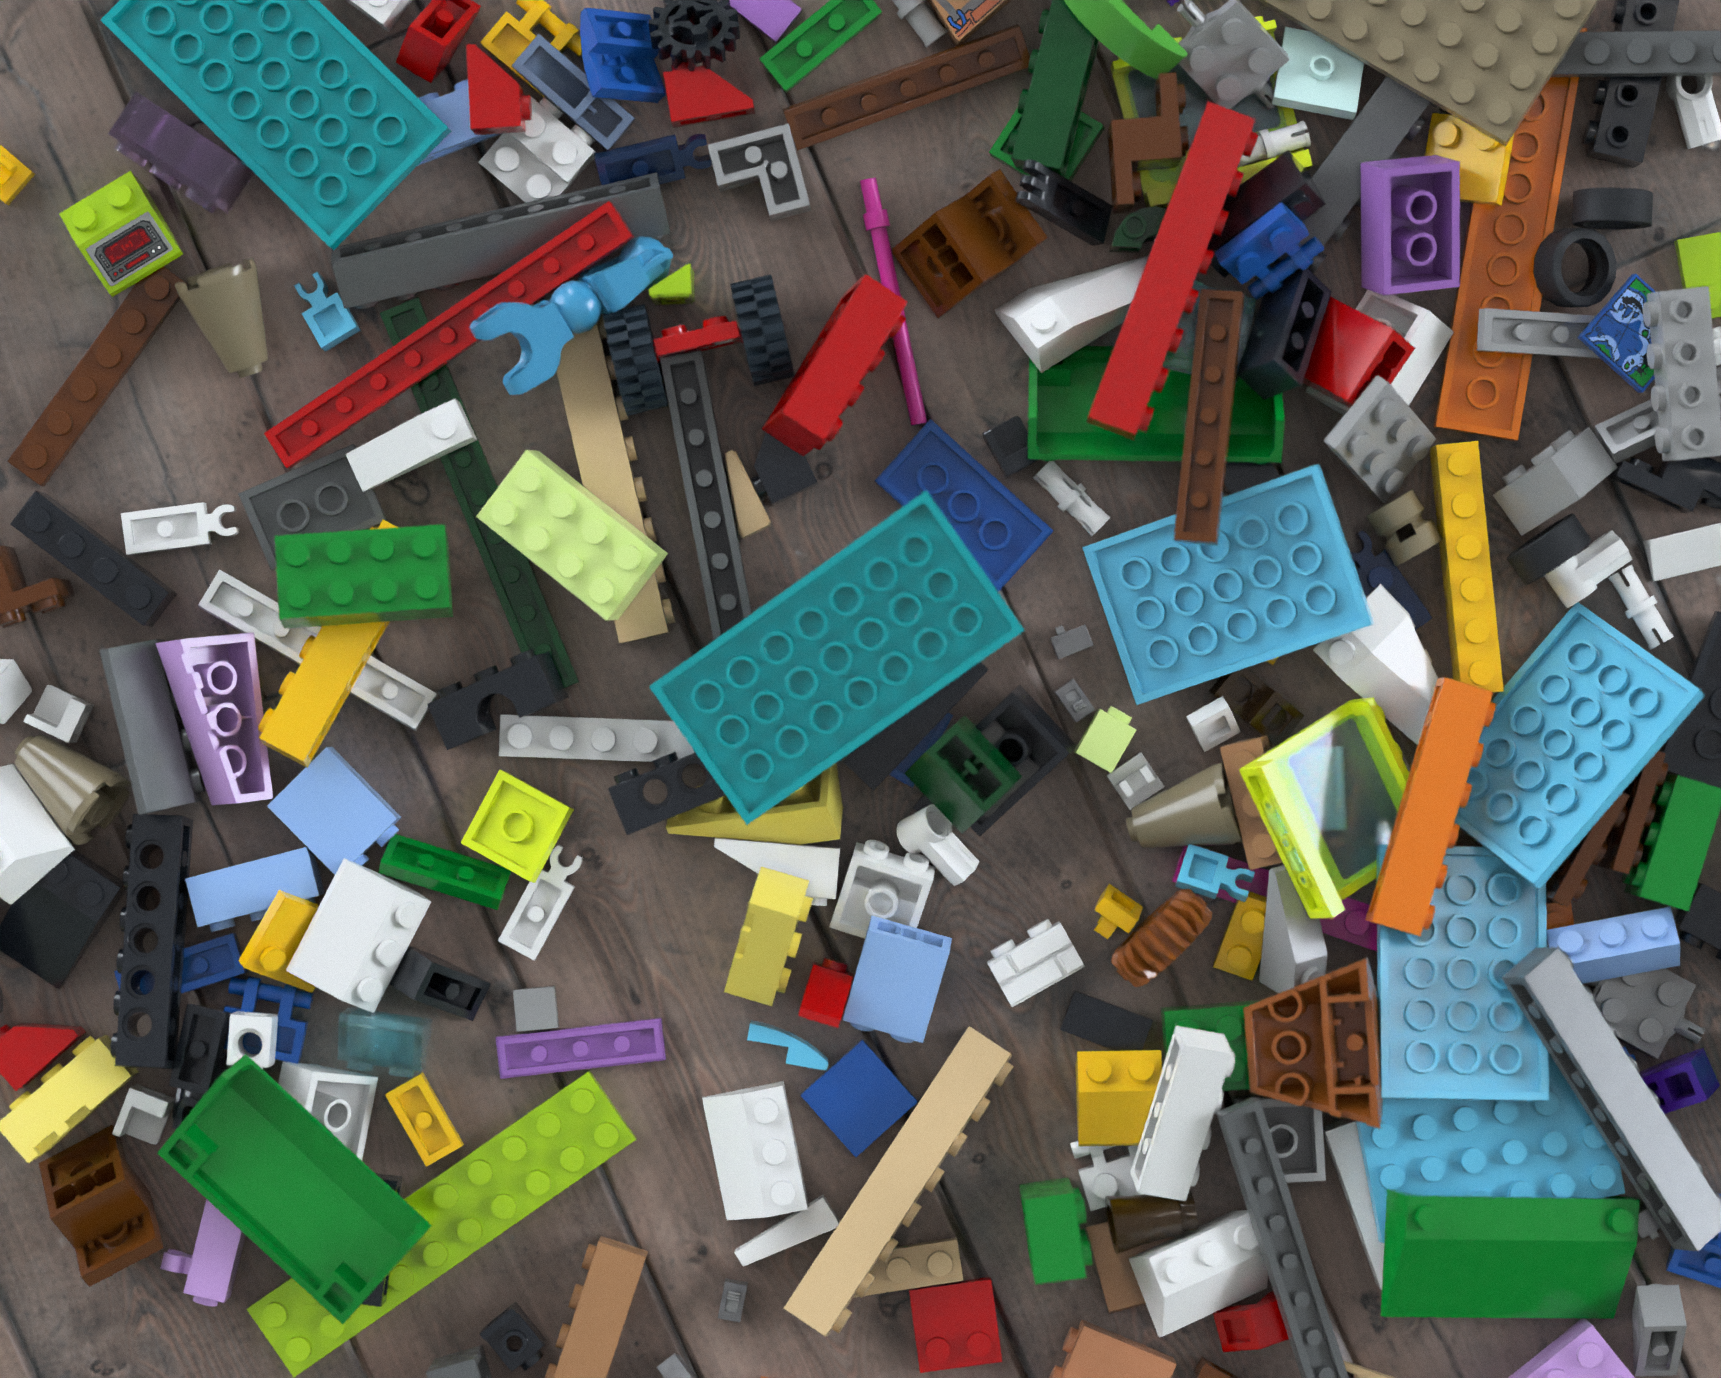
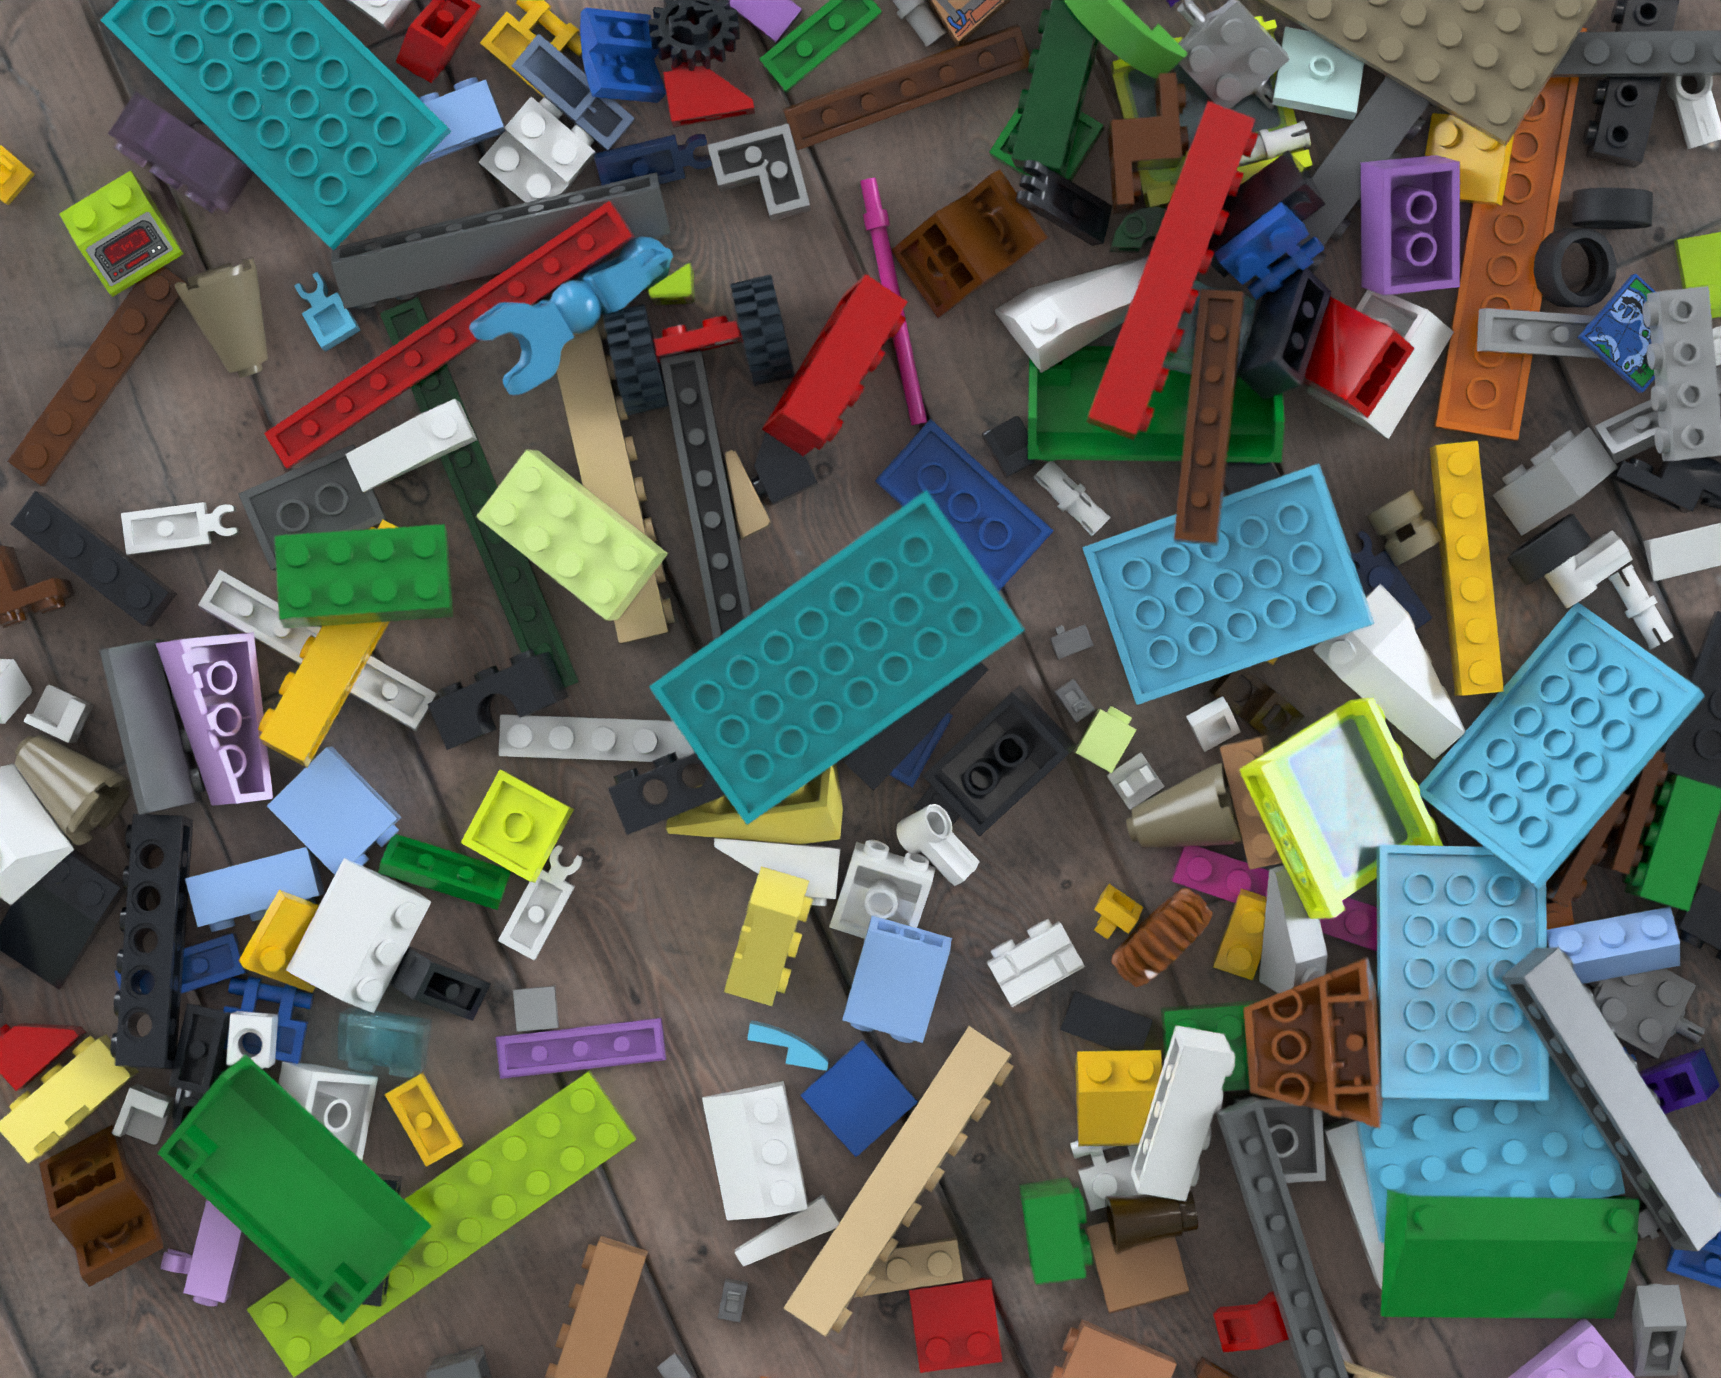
(494, 97): red slope -> none
(509, 1323): black brick -> none
(826, 992): red slope -> none
(963, 774): dark green slope -> none
(1200, 1271): white slope -> none
(1206, 873): medium azure plate -> none
(1380, 439): light grey plate -> none
(1430, 806): orange brick -> none

